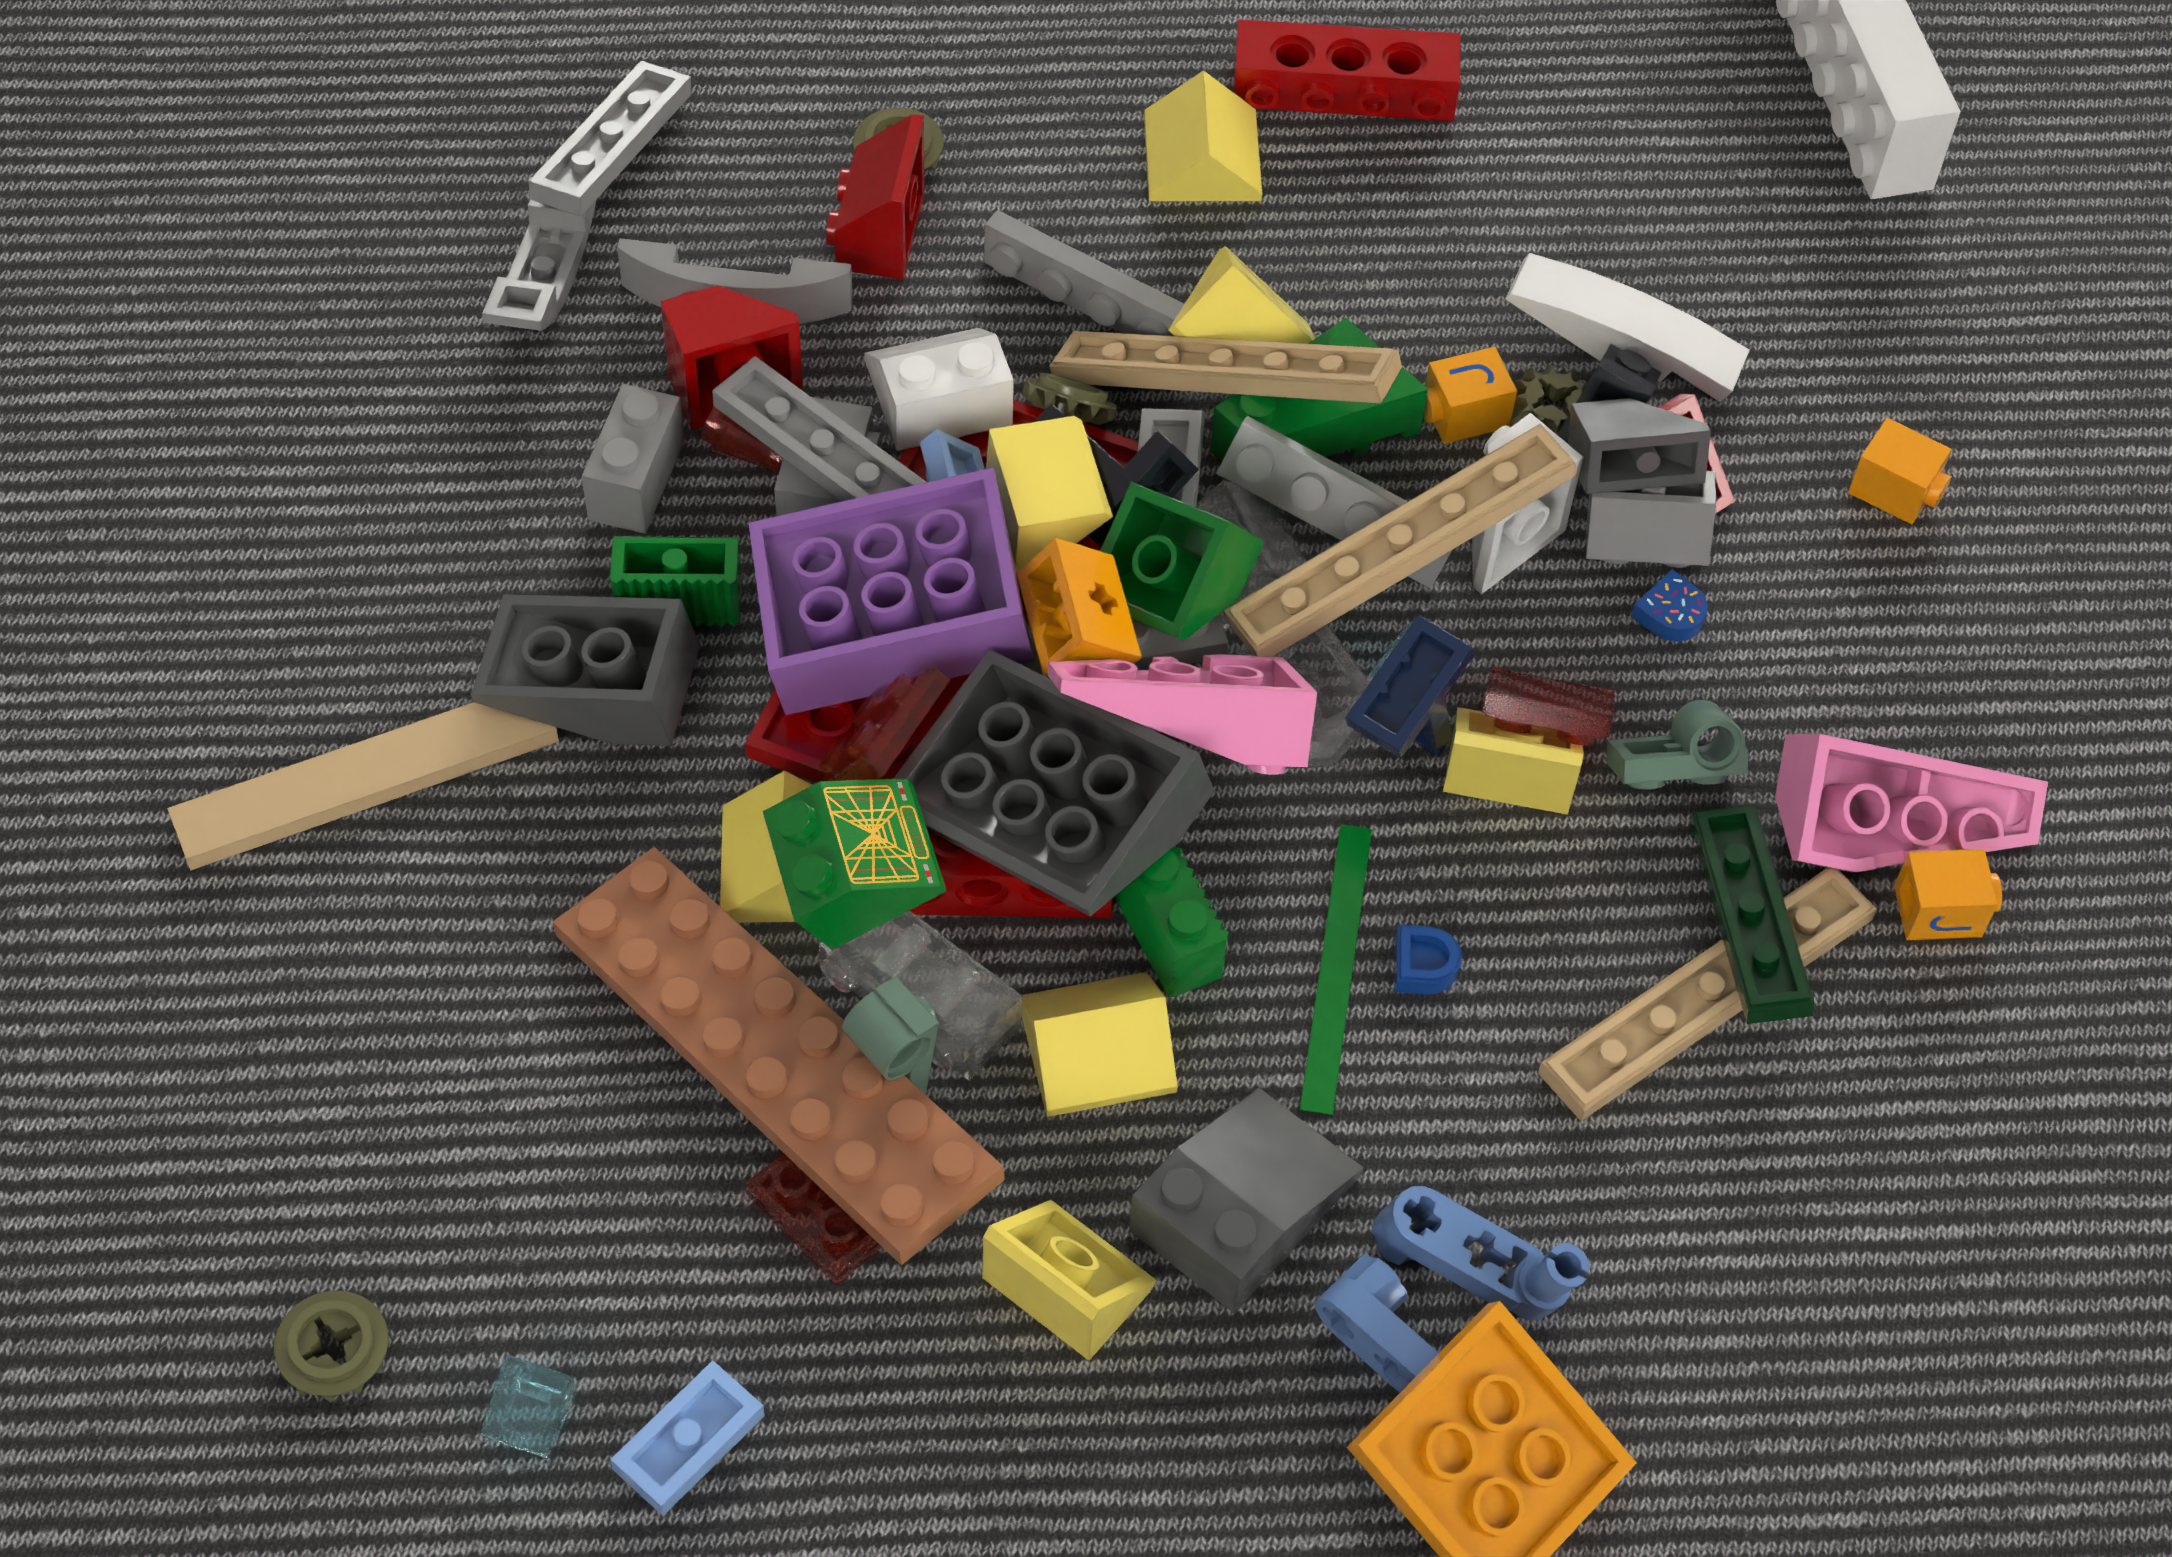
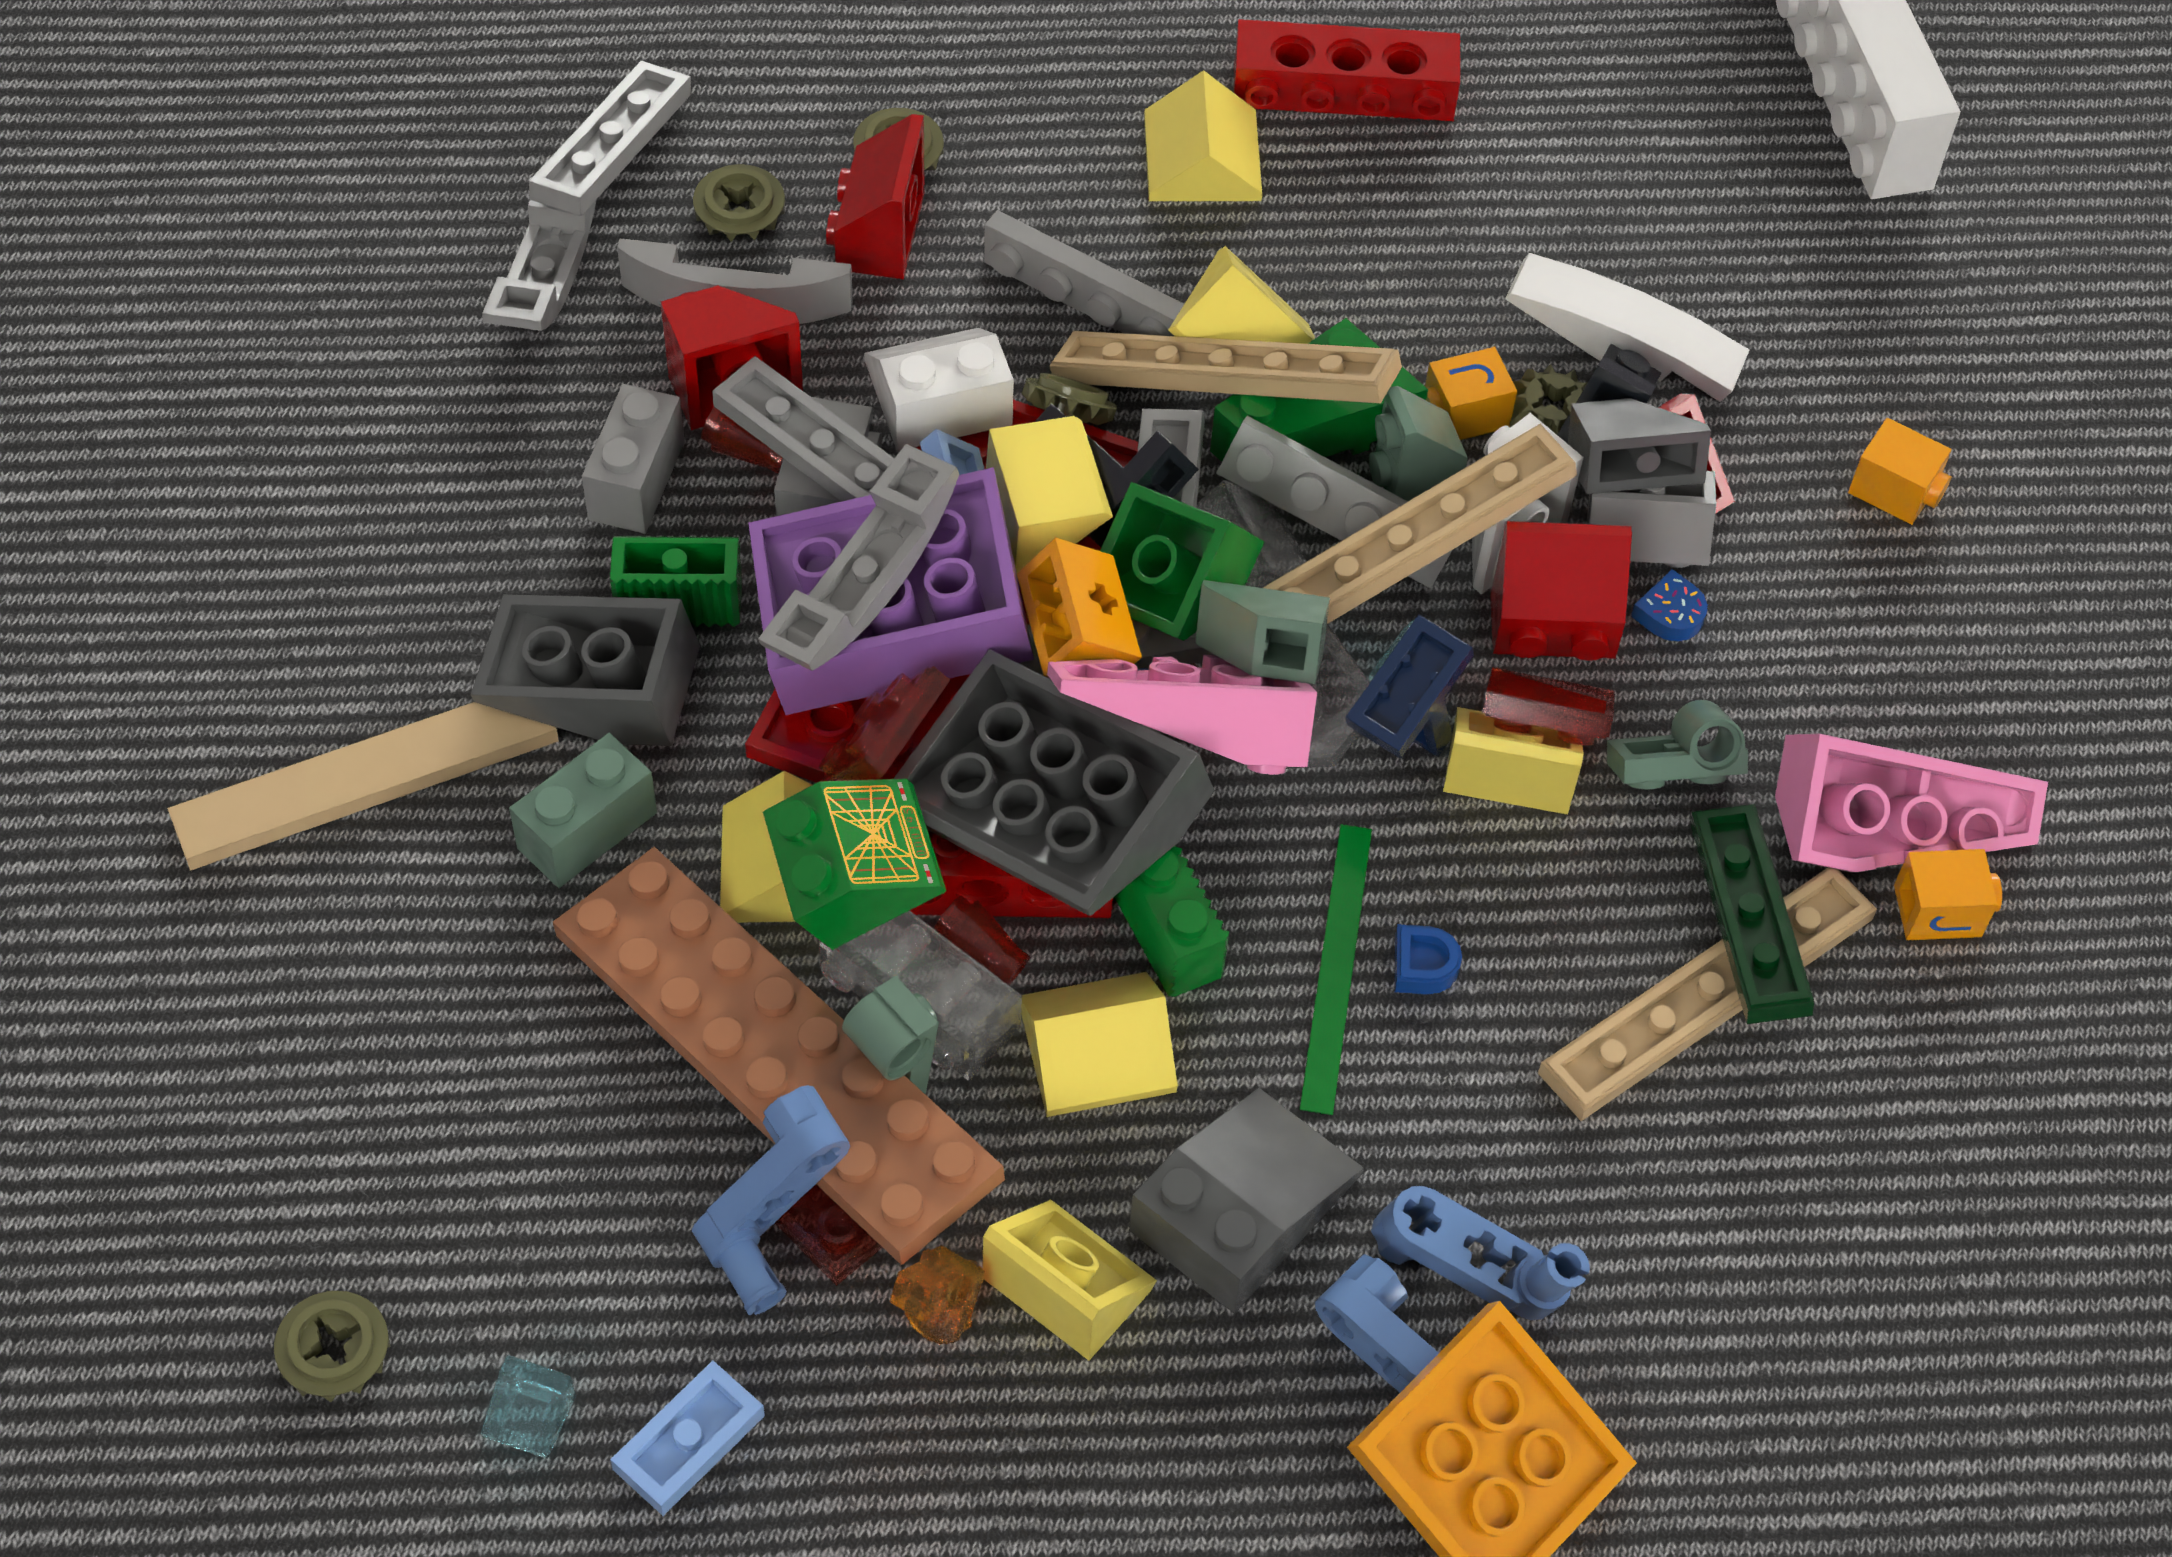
(583, 810): none -> sand green brick
(737, 185): none -> olive gear
(803, 1153): none -> medium blue beam
(872, 564): none -> light grey slope
(939, 1294): none -> clear orange piece
(982, 938): none -> clear red cone
(1264, 630): none -> sand green slope
(1414, 445): none -> sand green slope
(1561, 590): none -> red slope

